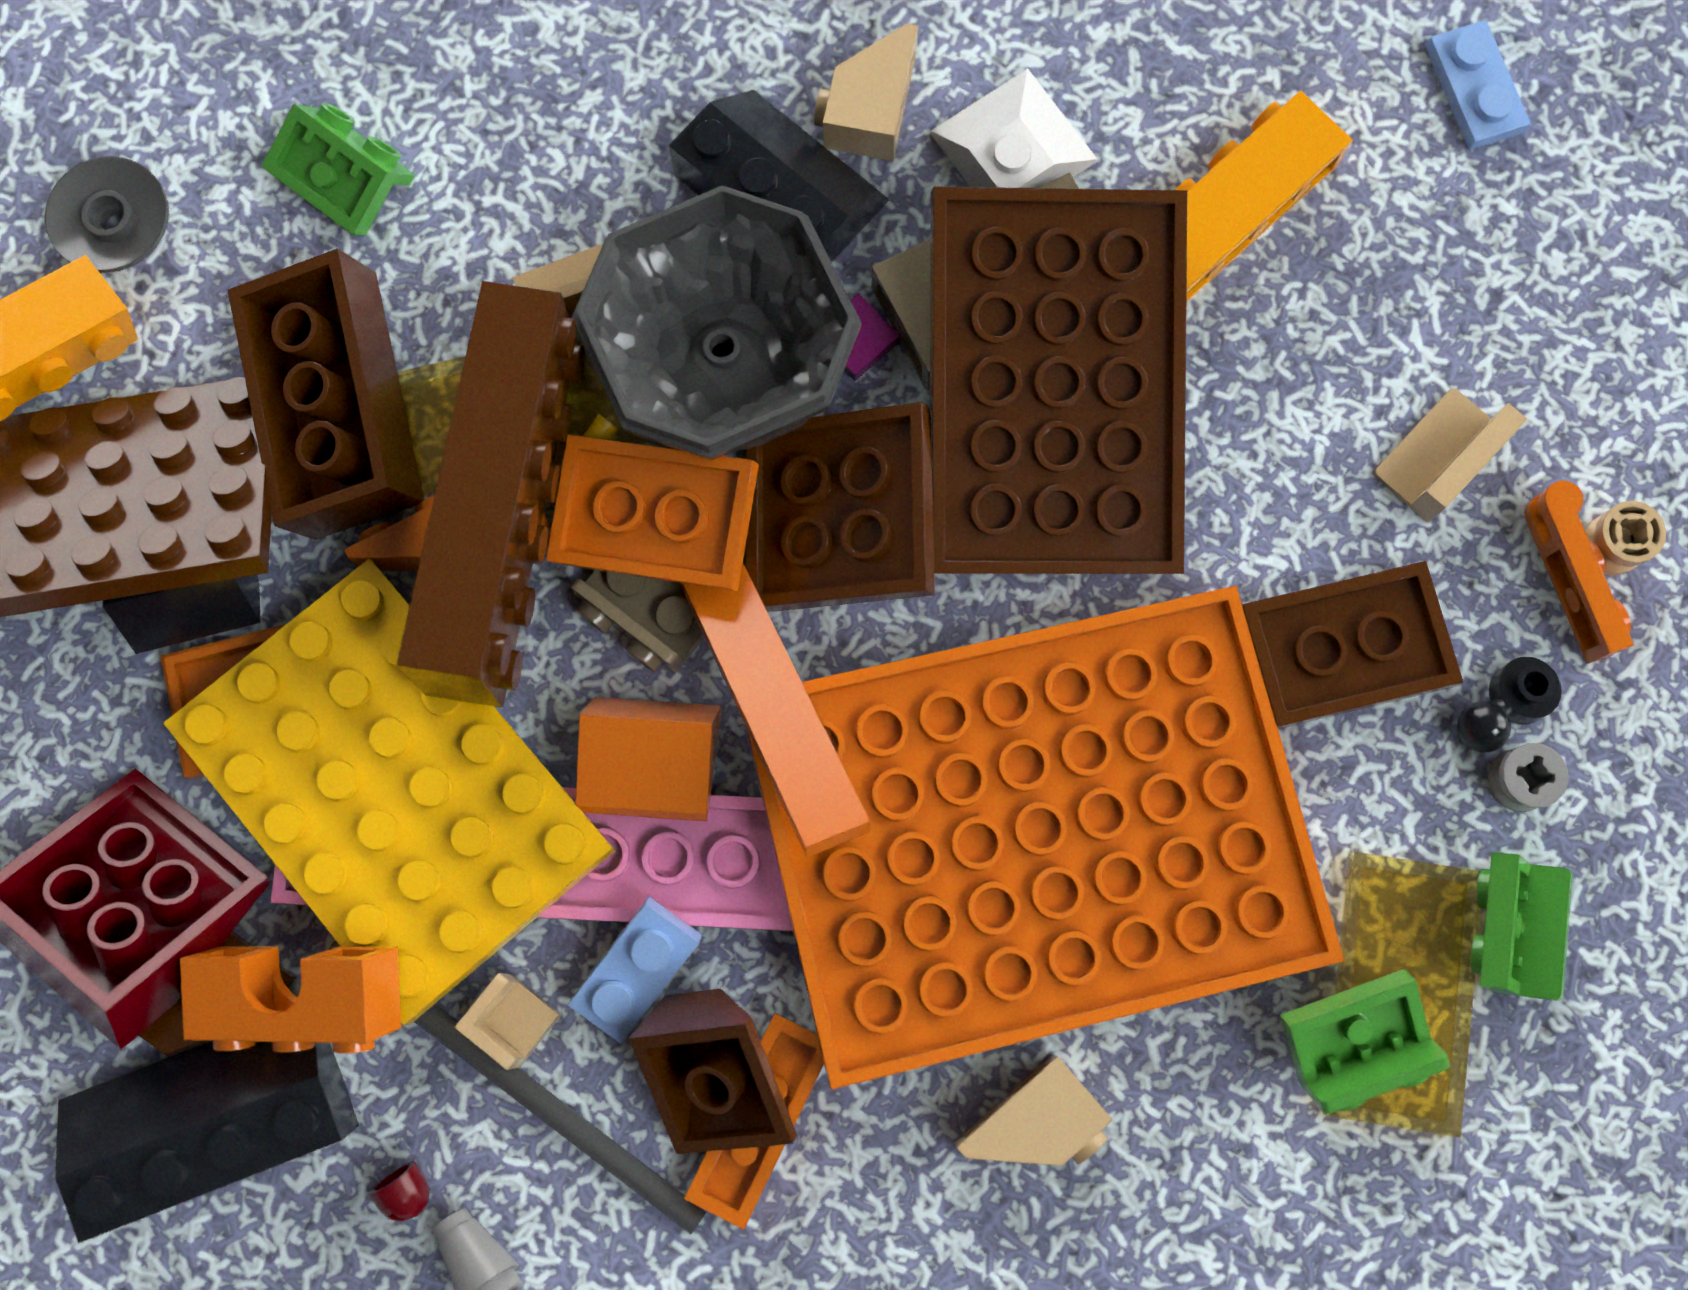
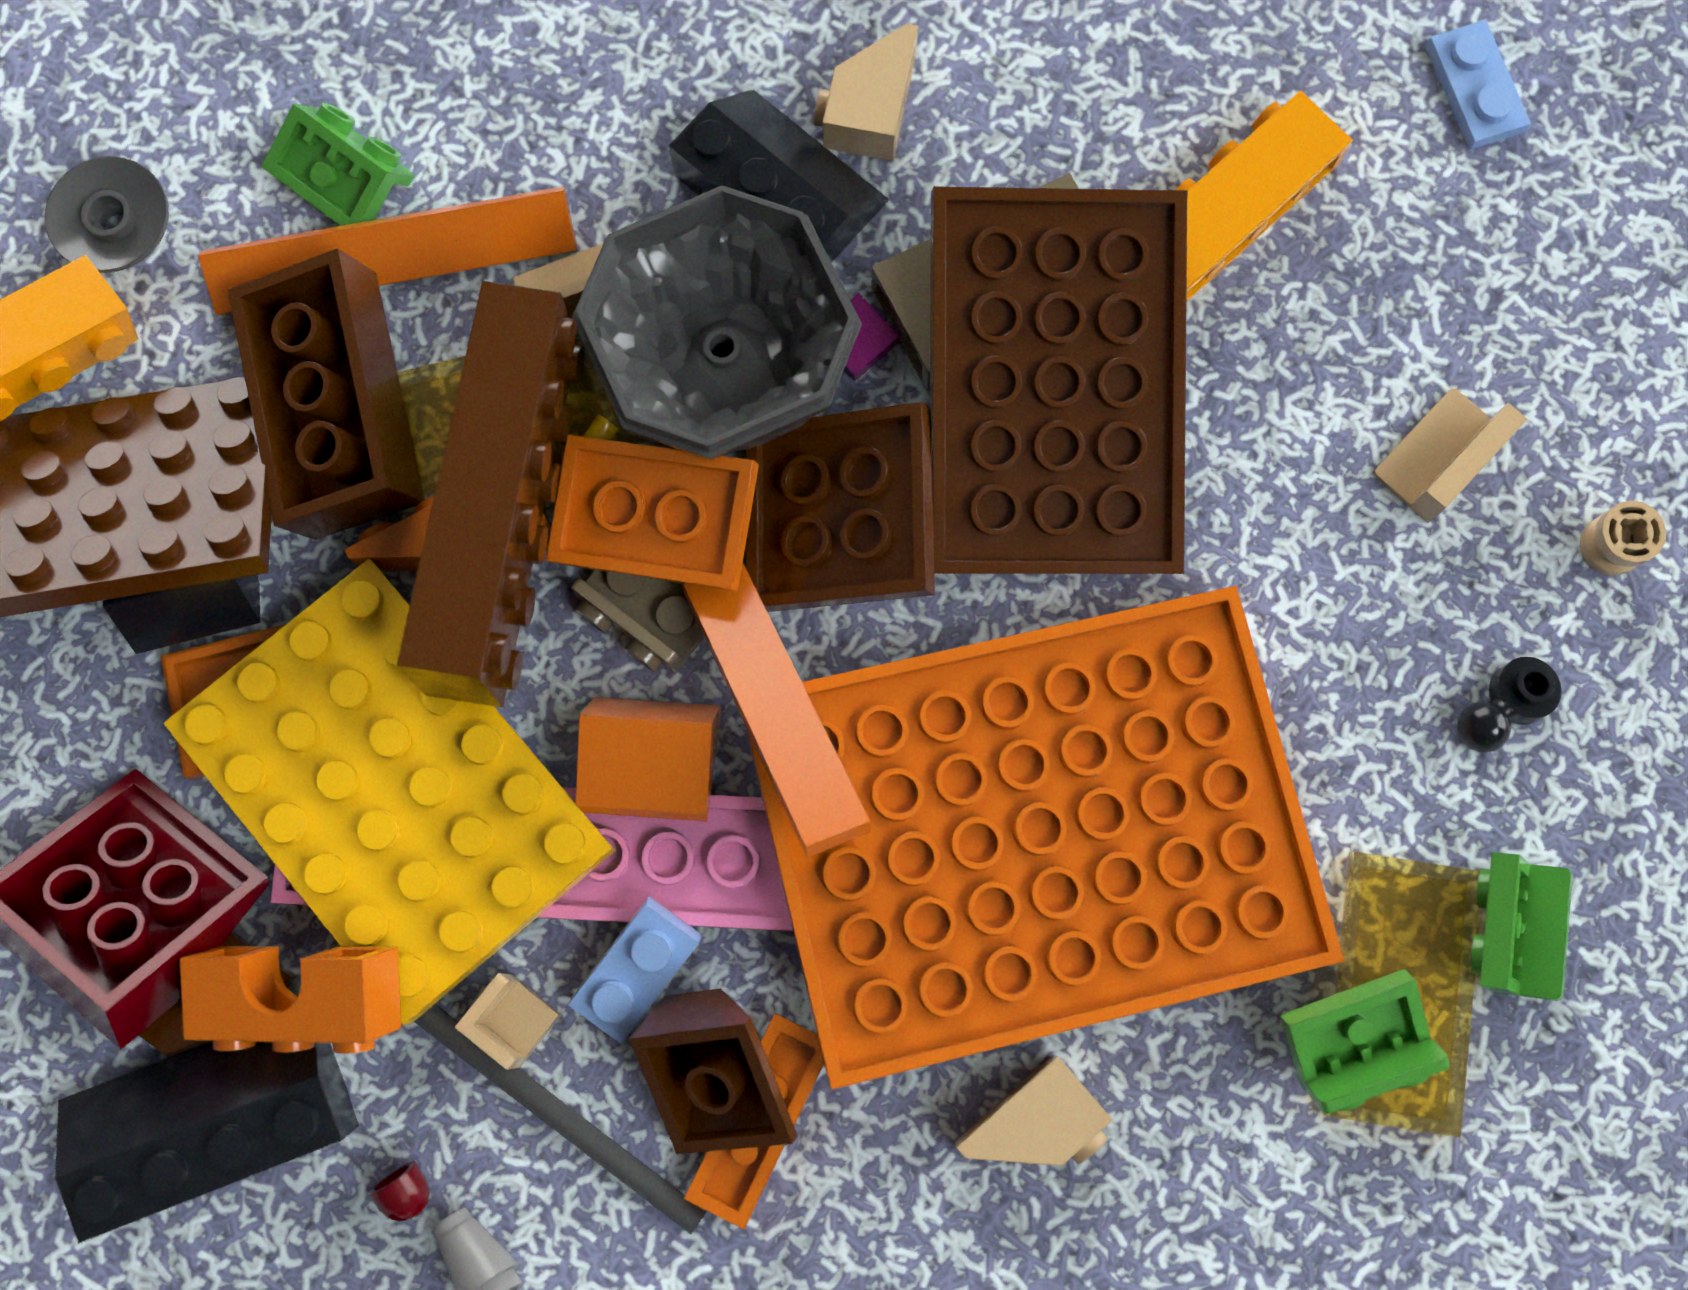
(409, 244): none -> orange tile
(1013, 138): white slope -> none
(1352, 644): reddish brown plate -> none
(1511, 780): light grey wheel -> none
(1577, 572): orange plate -> none

